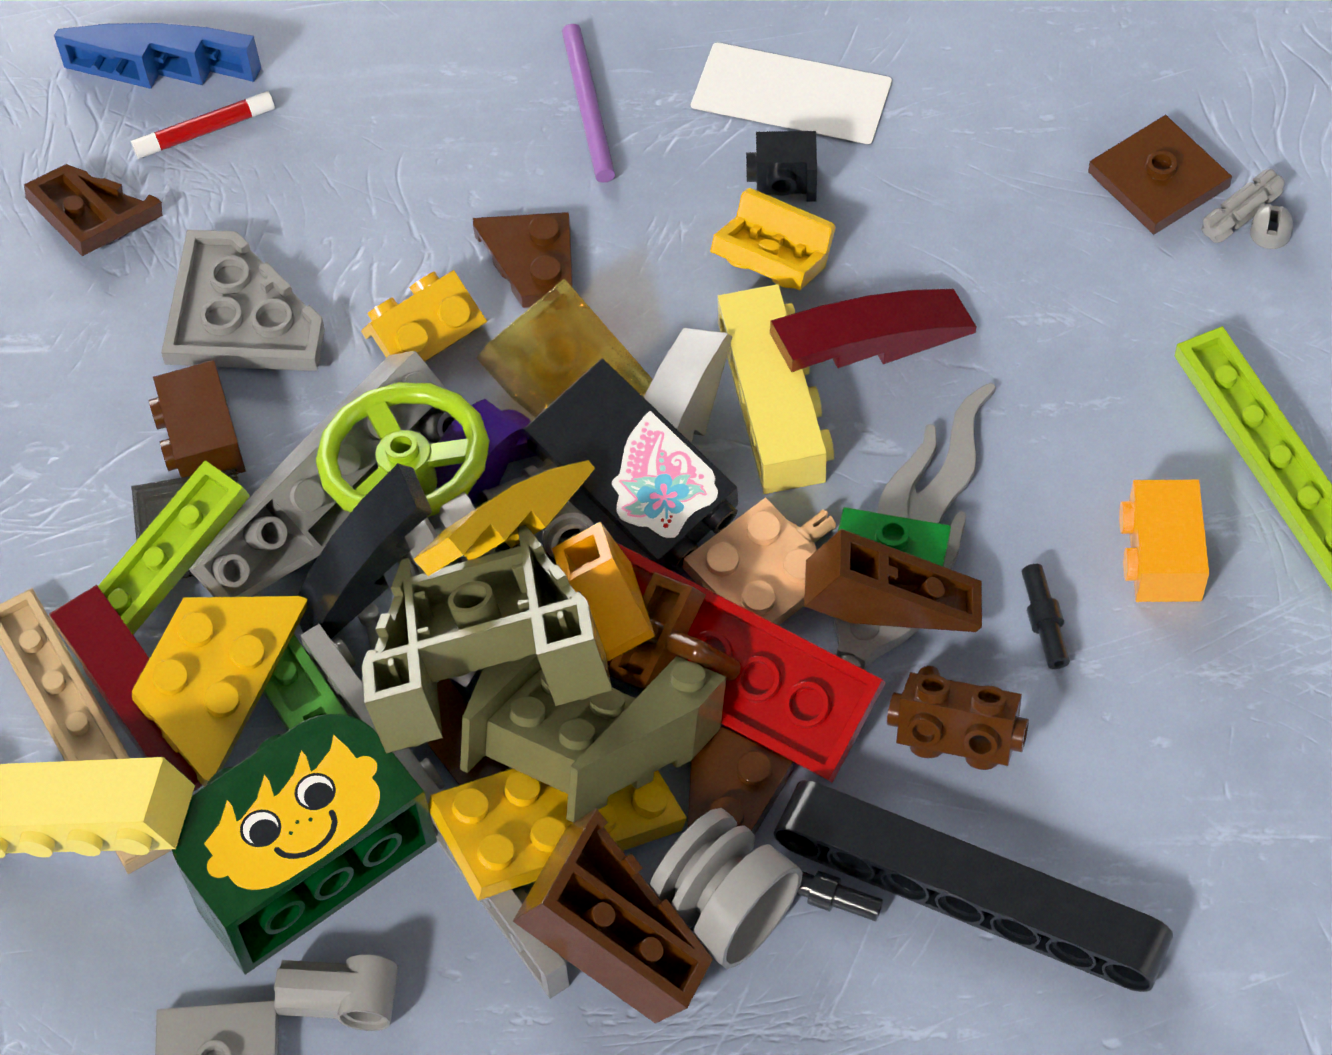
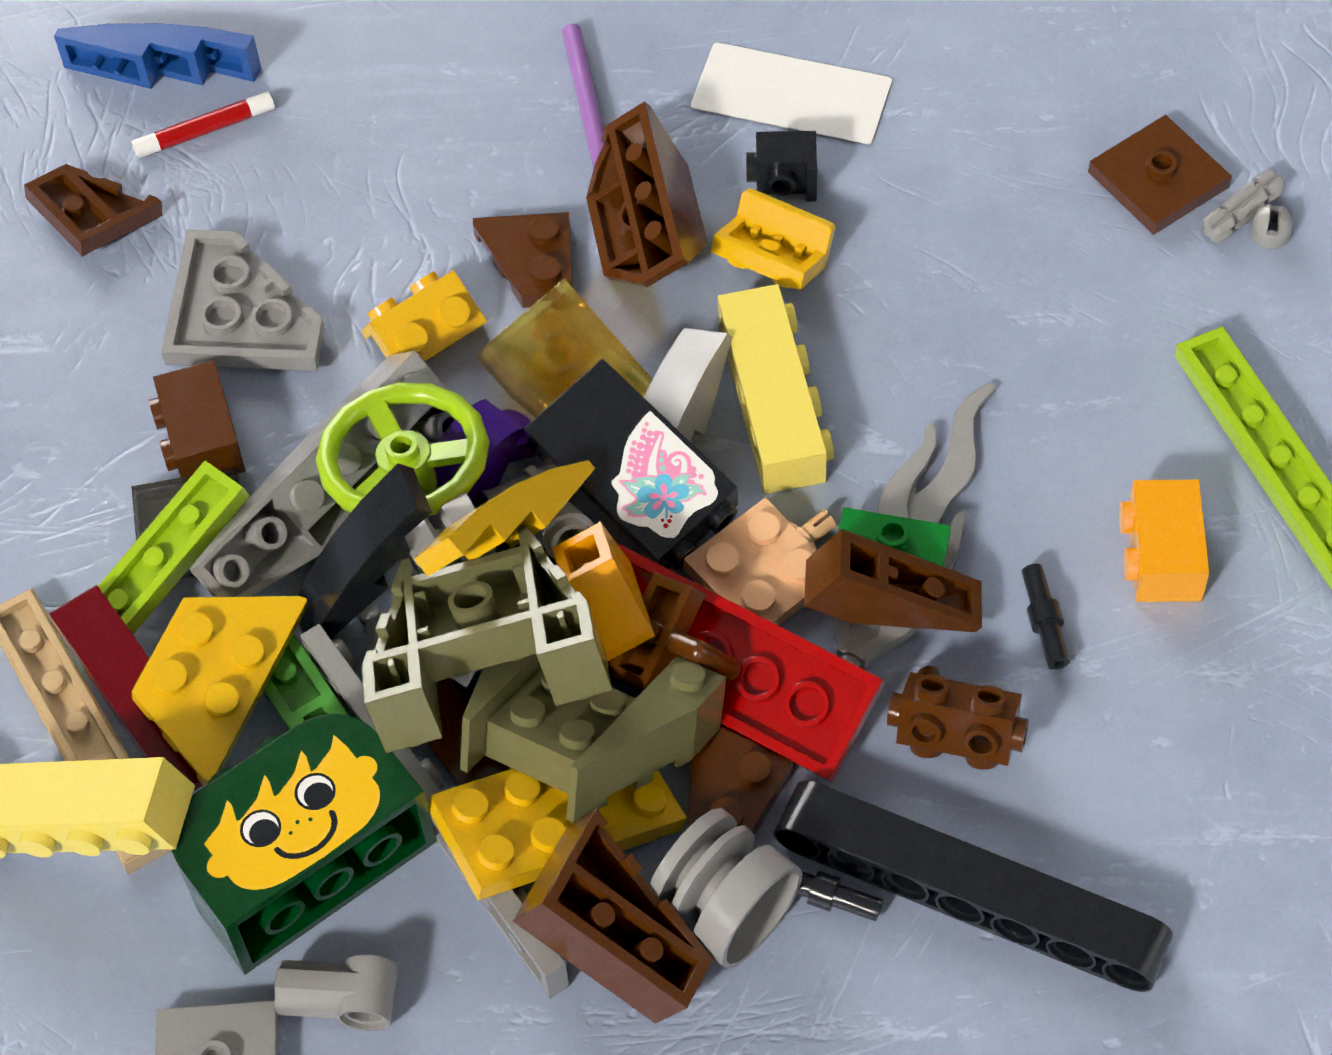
(643, 201): none -> reddish brown wedge
(871, 325): dark red slope -> none

